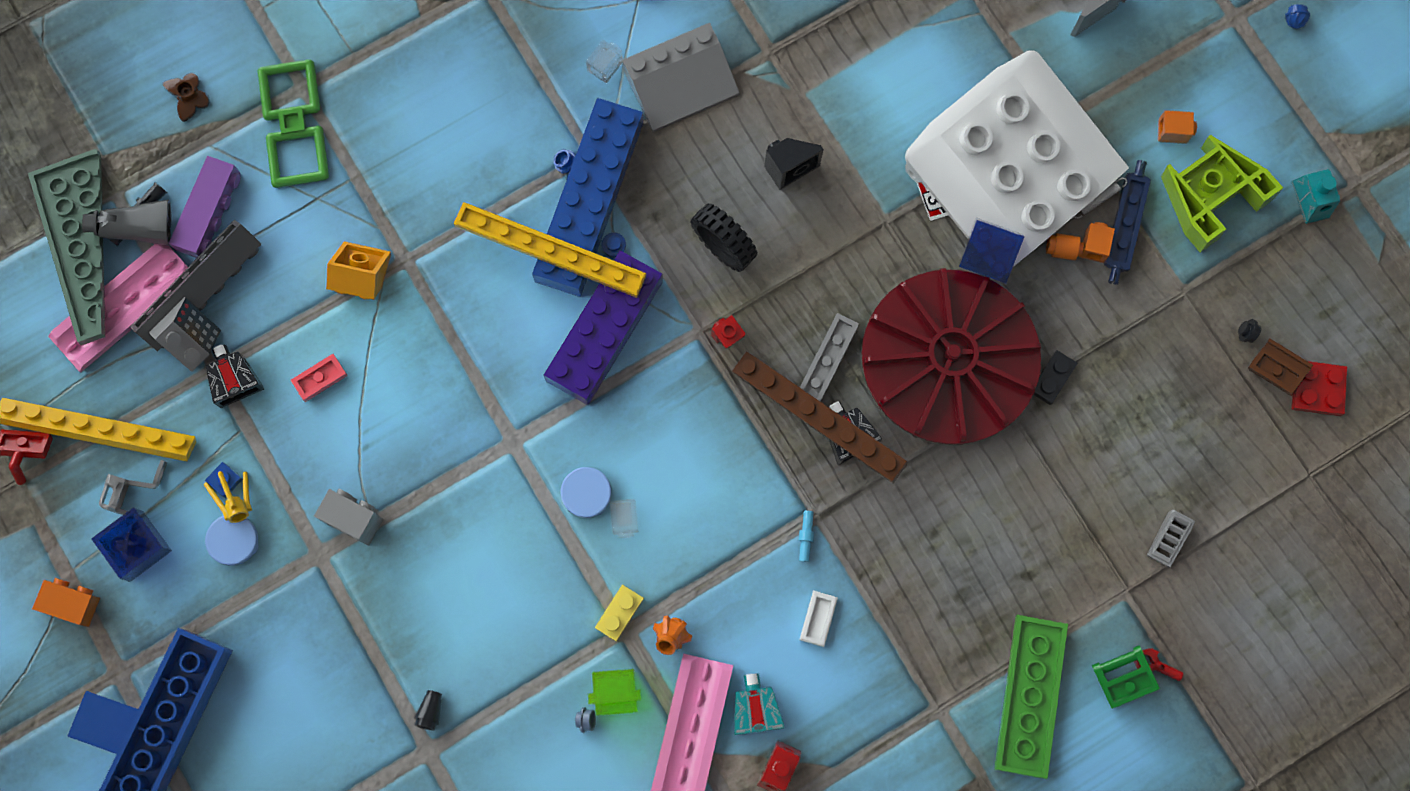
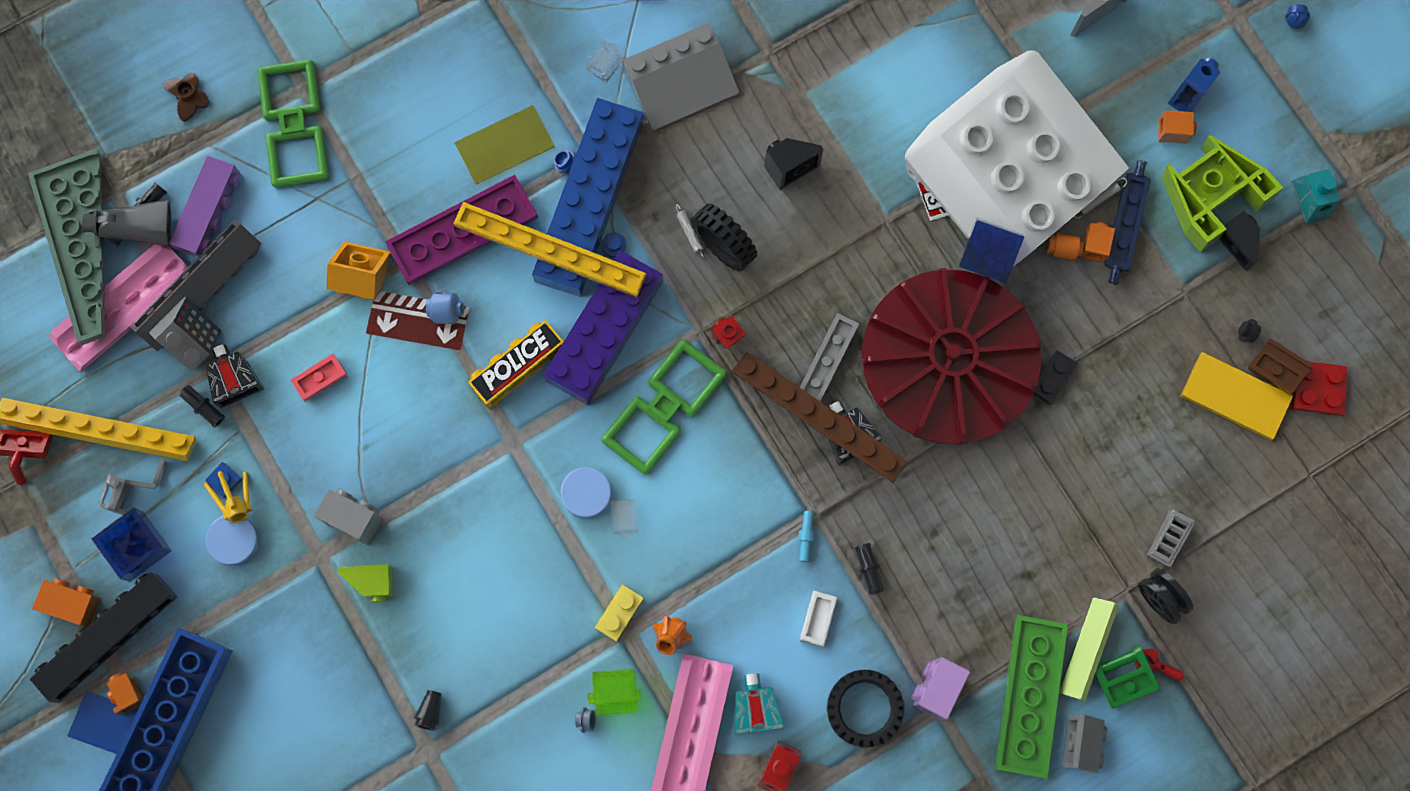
(103, 637): none -> black brick
(124, 693): none -> orange brick
(201, 405): none -> black axle
(370, 580): none -> lime slope
(407, 320): none -> clear red sticker
(440, 243): none -> magenta plate
(444, 308): none -> medium blue head
(504, 144): none -> clear yellow piece
(516, 364): none -> brick
(664, 407): none -> bright green bar
(689, 231): none -> white piece
(869, 569): none -> black axle
(895, 700): none -> black tyre
(939, 688): none -> lavender brick
(1084, 743): none -> light grey slope
(1089, 649): none -> yellowish green tile
(1165, 596): none -> black wheel
(1198, 79): none -> blue torso
(1236, 396): none -> yellow tile
(1242, 239): none -> black slope

